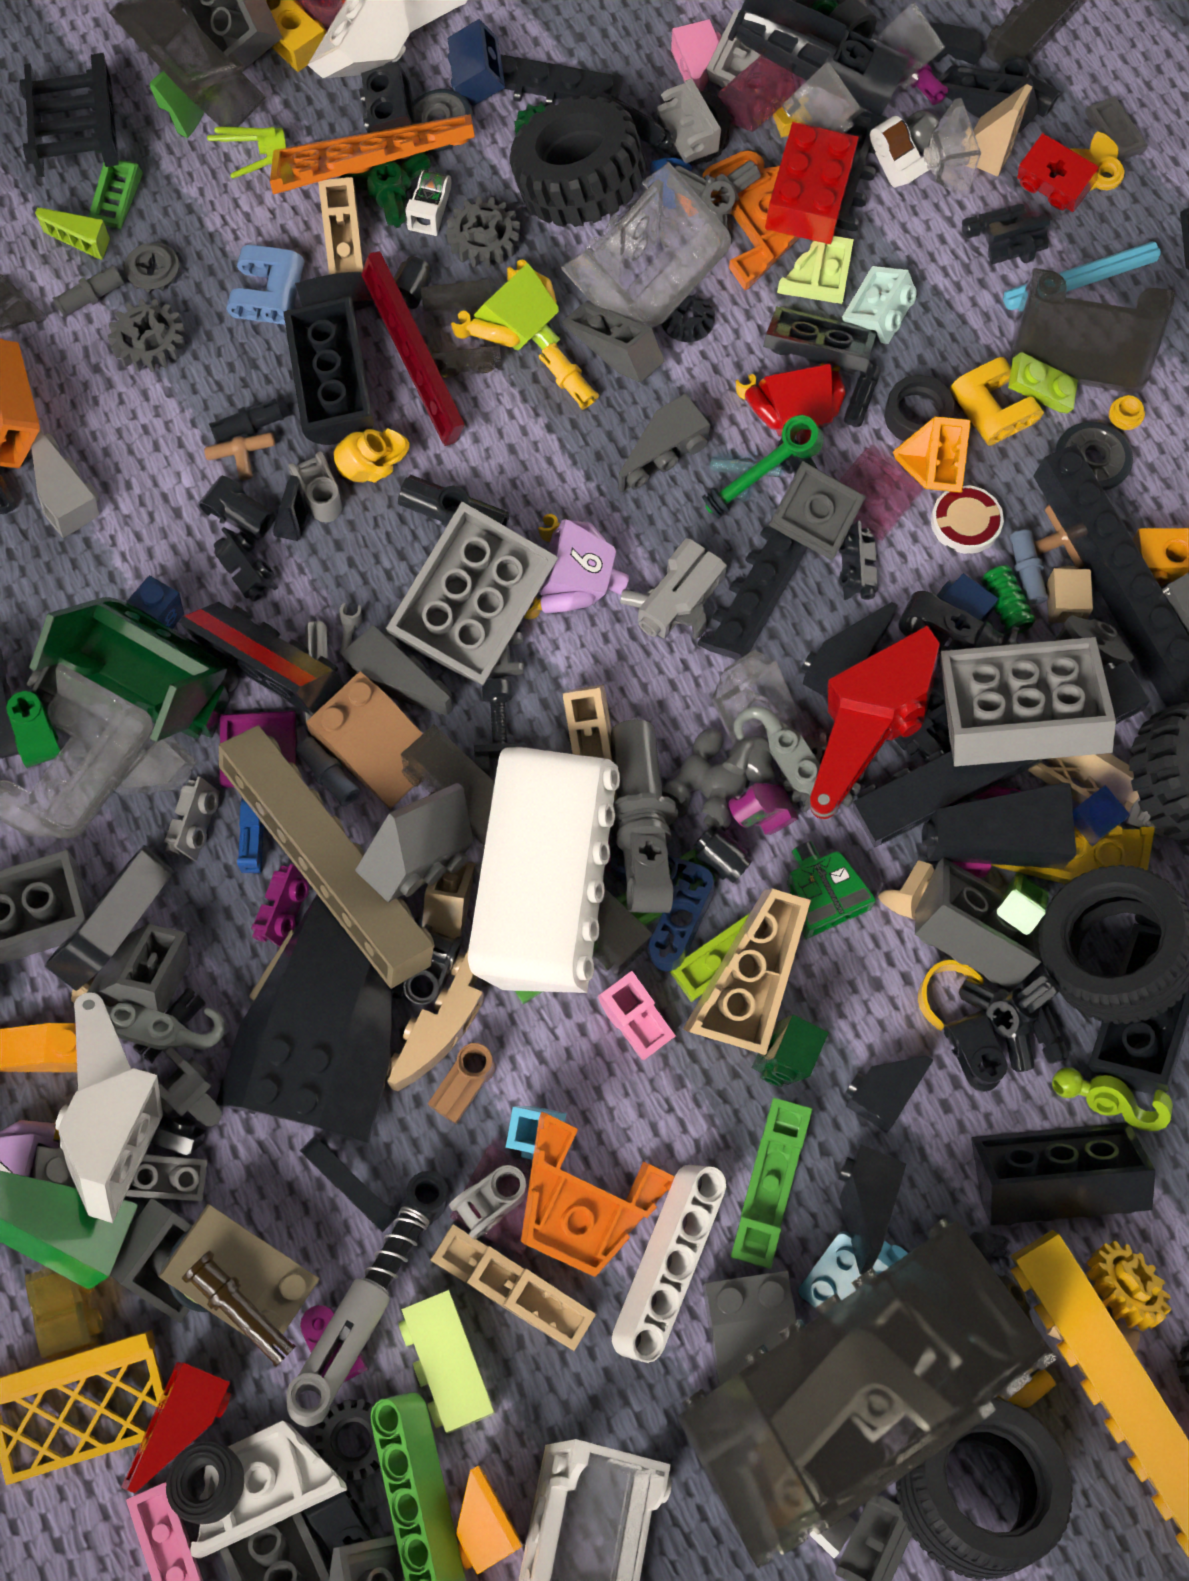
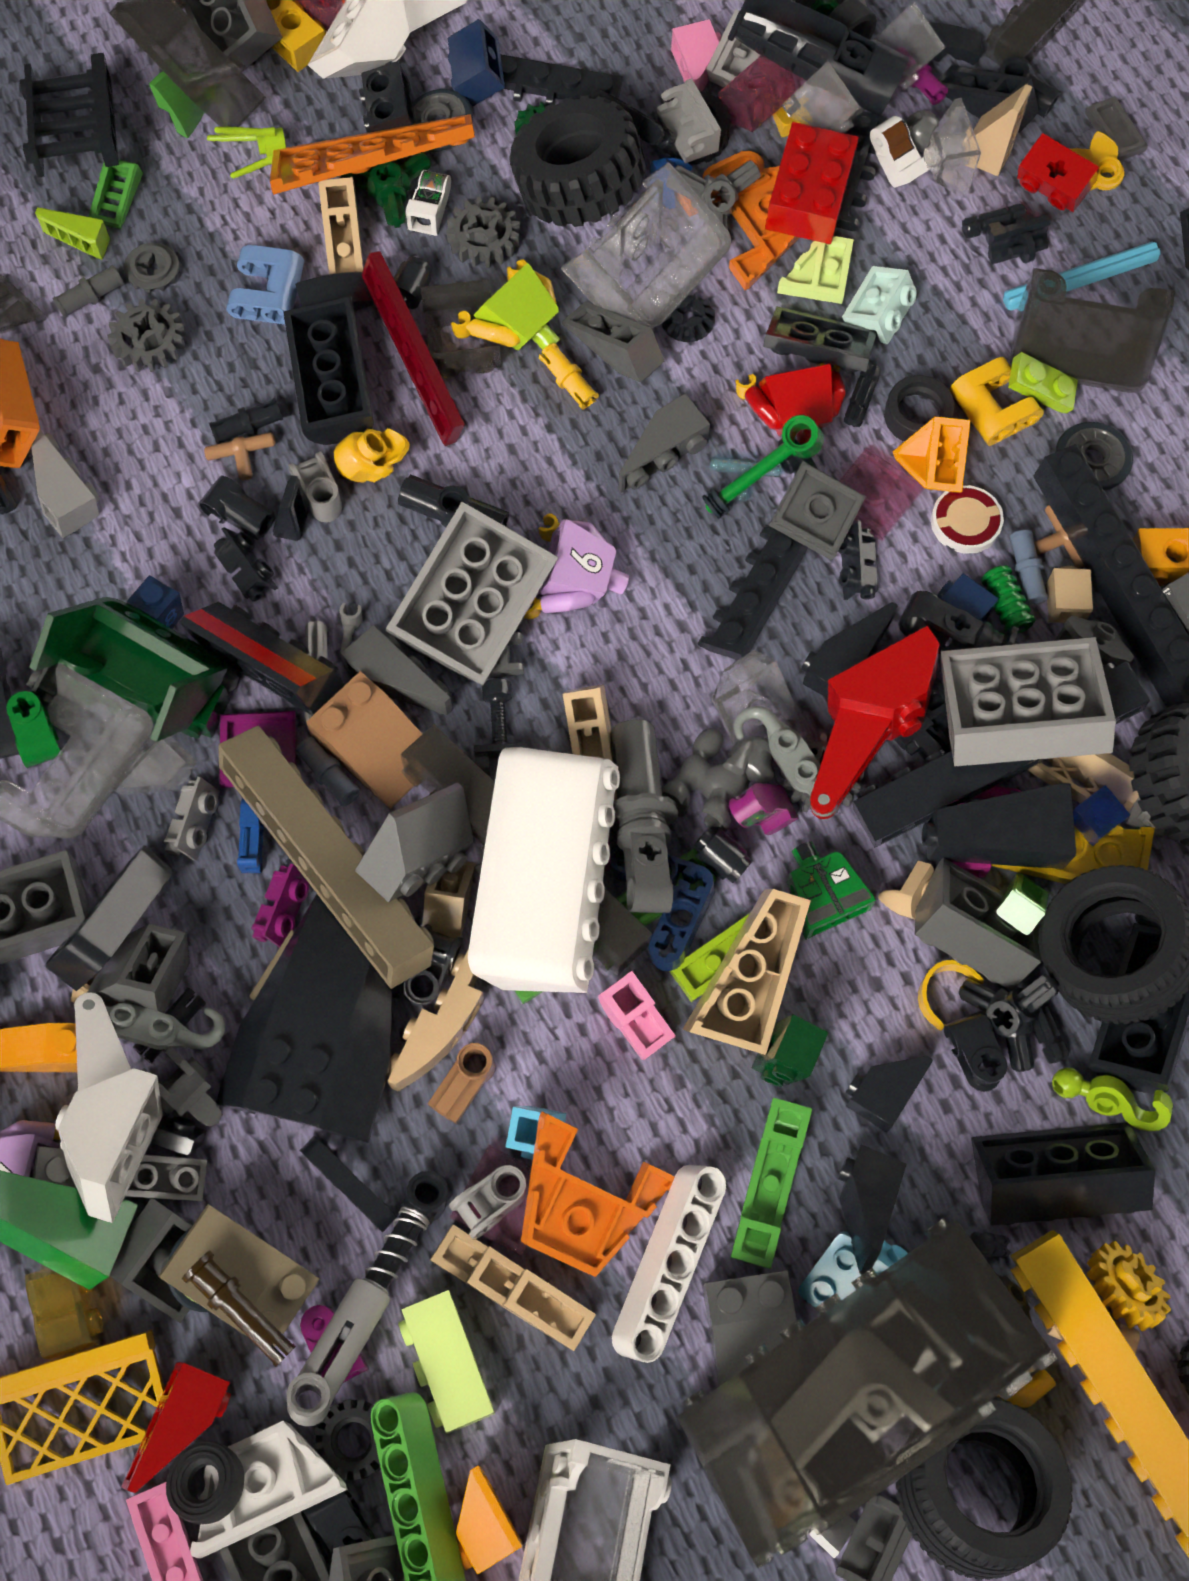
(681, 593): light grey piece -> none
(1127, 413): yellow plate -> none

